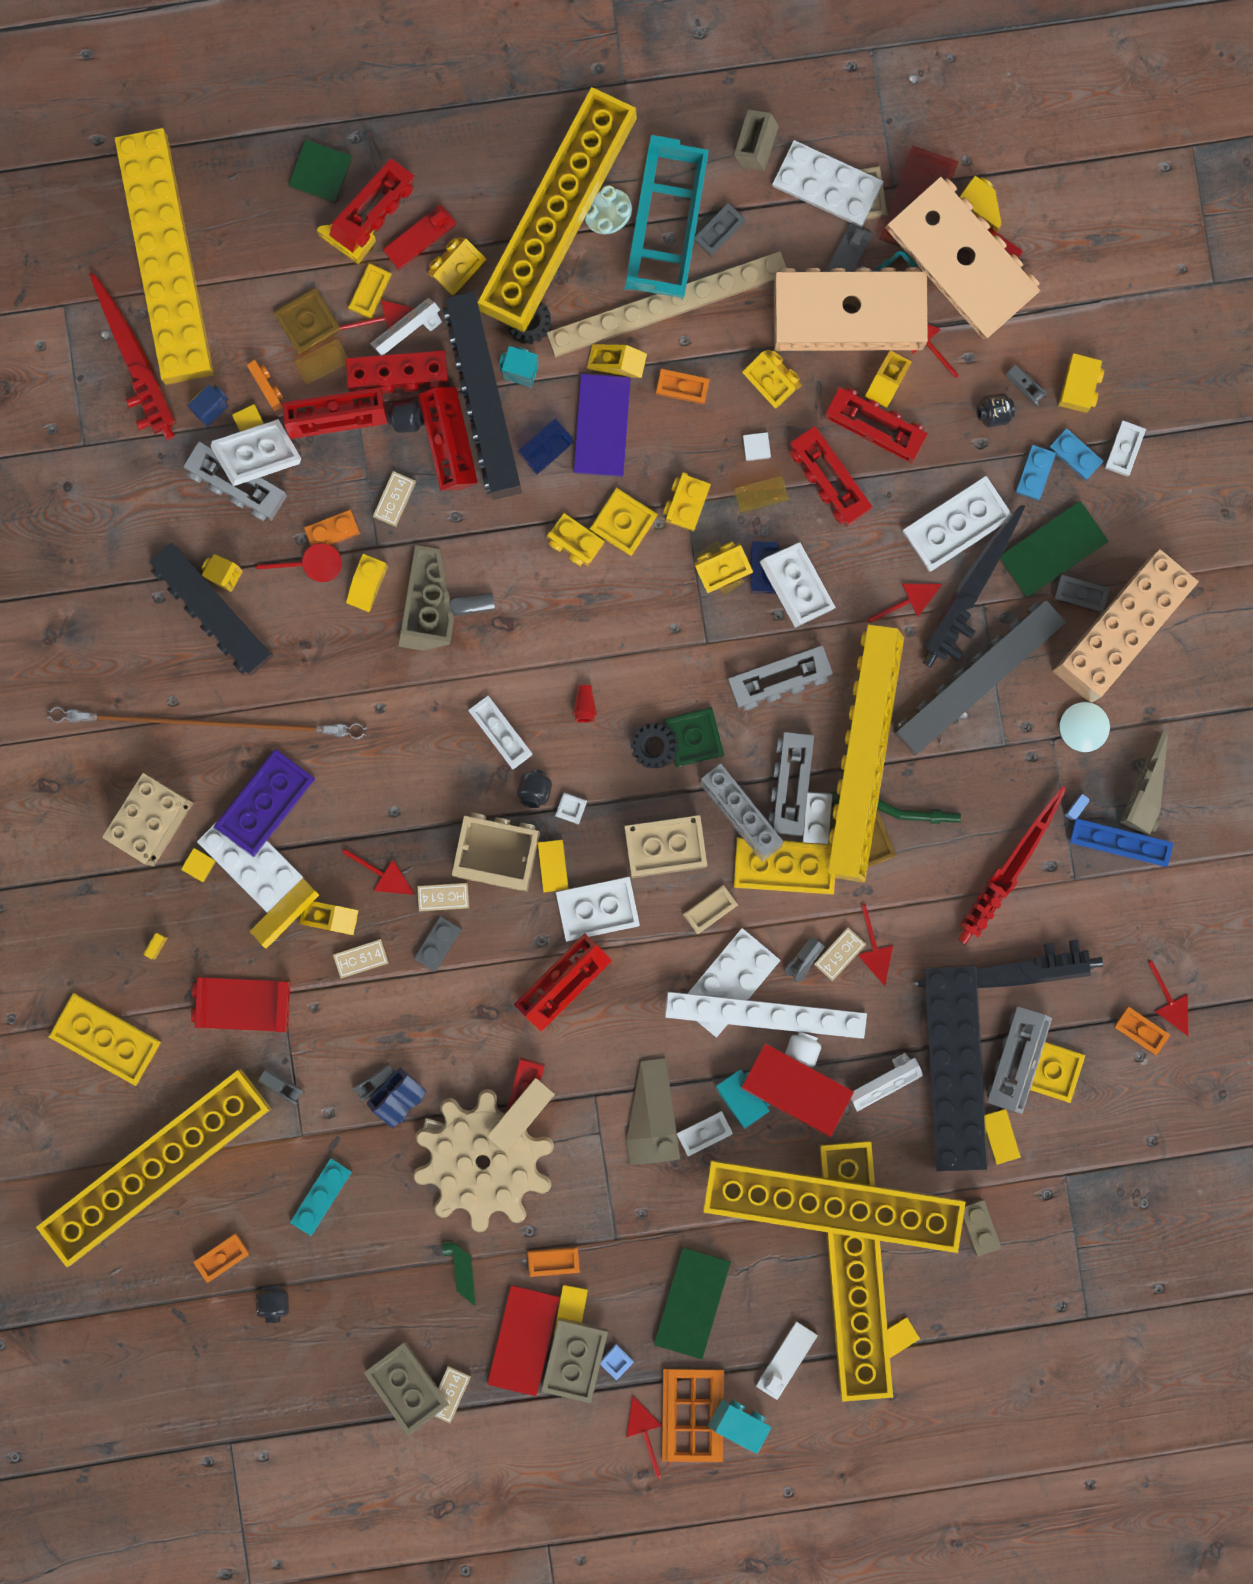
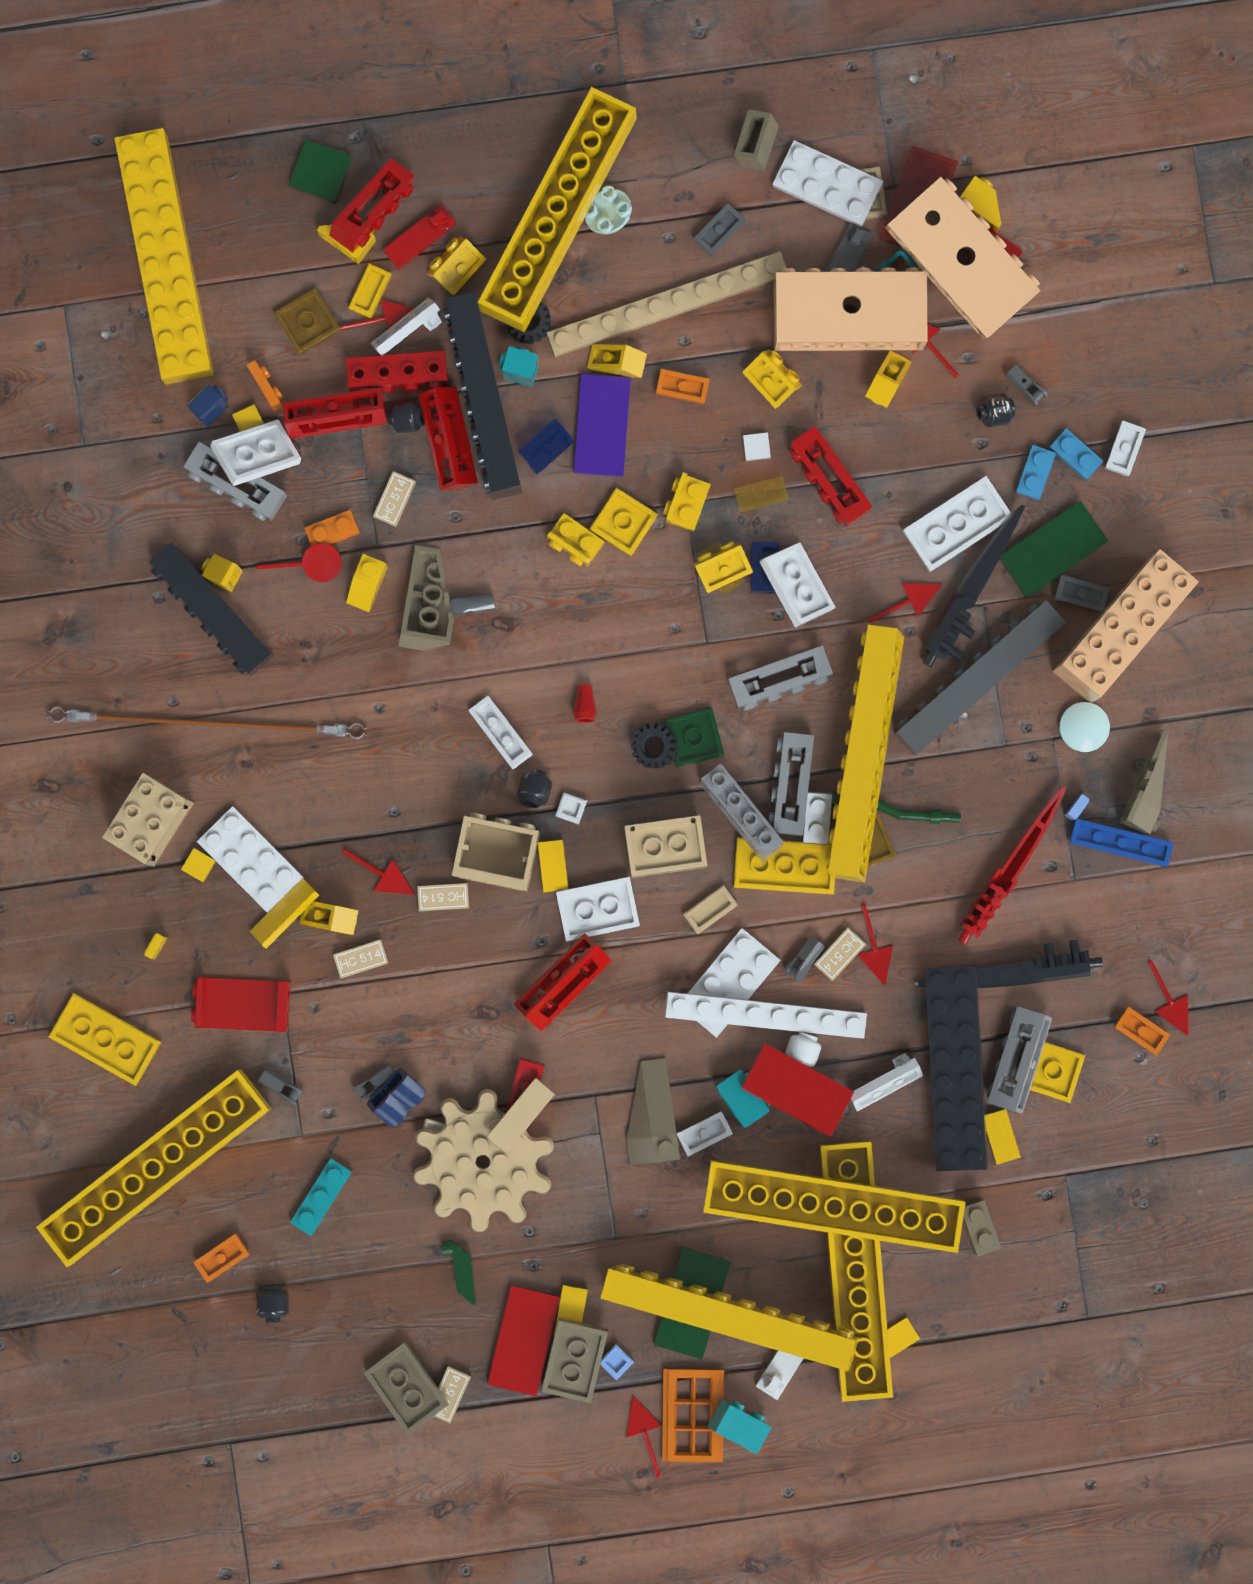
(145, 382): red piece -> none
(264, 803): dark purple tile -> none
(321, 361): clear yellow plate -> none
(438, 944): dark grey plate -> none
(553, 1261): orange tile -> none
(668, 149): teal piece -> none
(729, 1317): none -> yellow brick
(888, 419): red brick -> none
(1080, 383): yellow brick -> none

